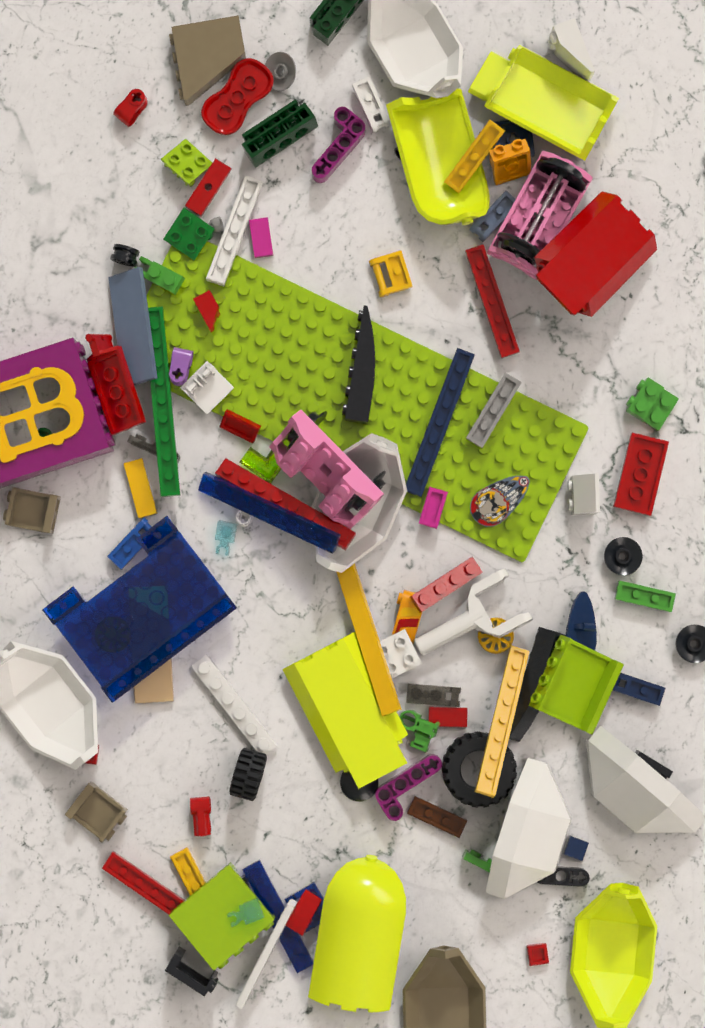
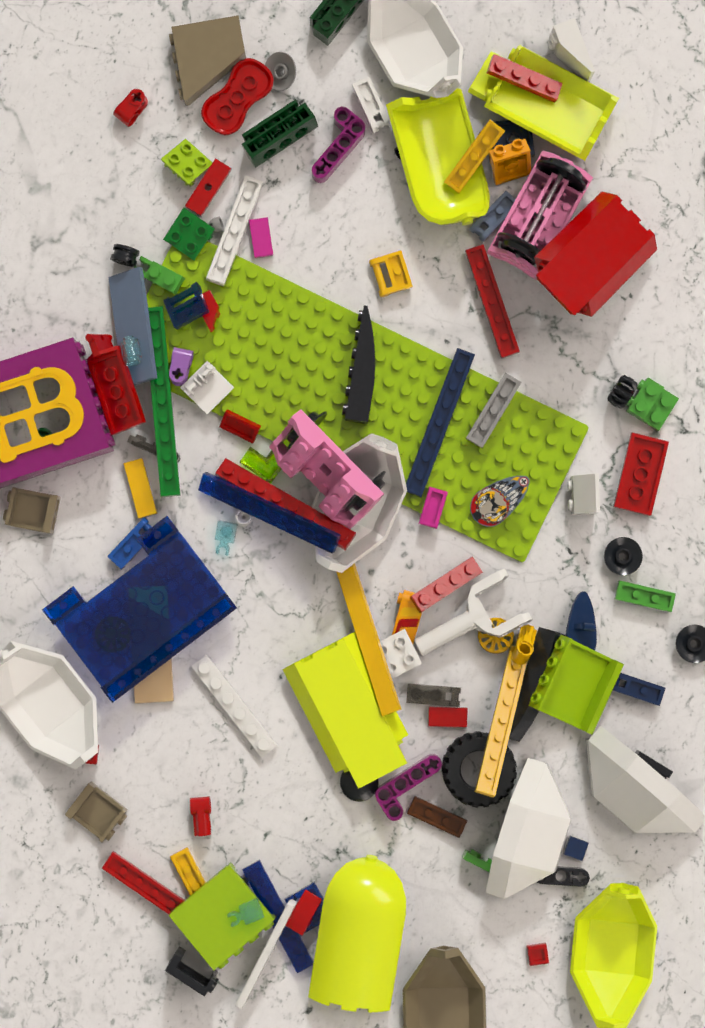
(131, 351): none -> clear light blue brick
(189, 310): none -> plate
(248, 774): black tyre -> none
(423, 727): bright green piece -> none
(524, 78): none -> plate
(524, 644): none -> yellow piece
(622, 391): none -> black gear

